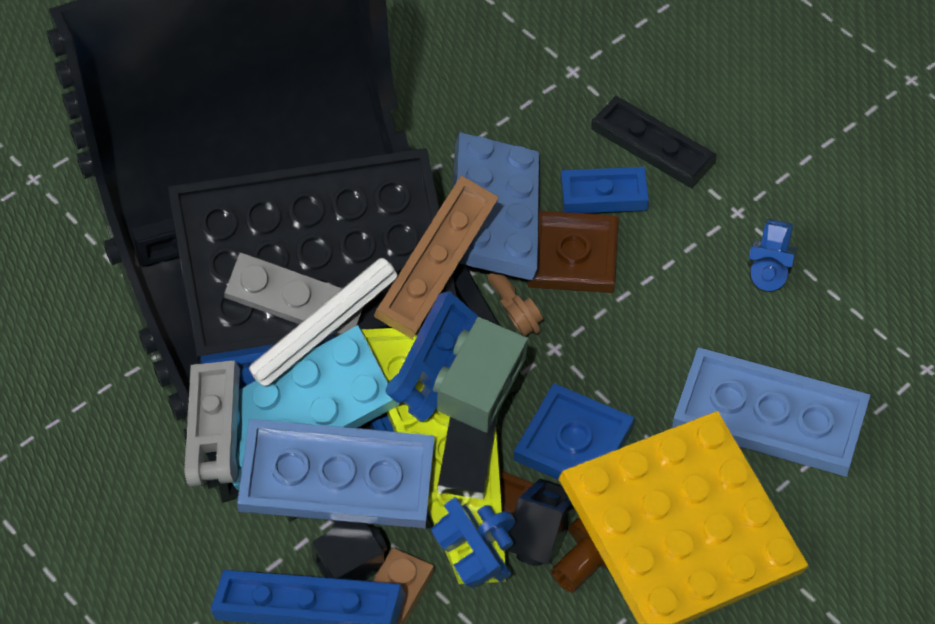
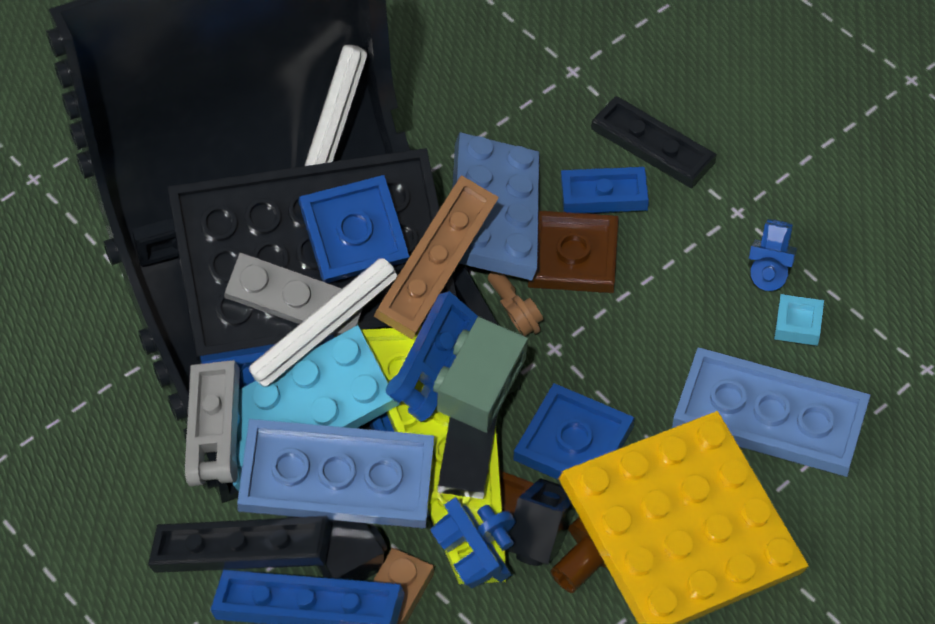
(240, 544): none -> black tile
(337, 105): none -> white axle
(353, 228): none -> blue plate
(799, 319): none -> medium azure plate

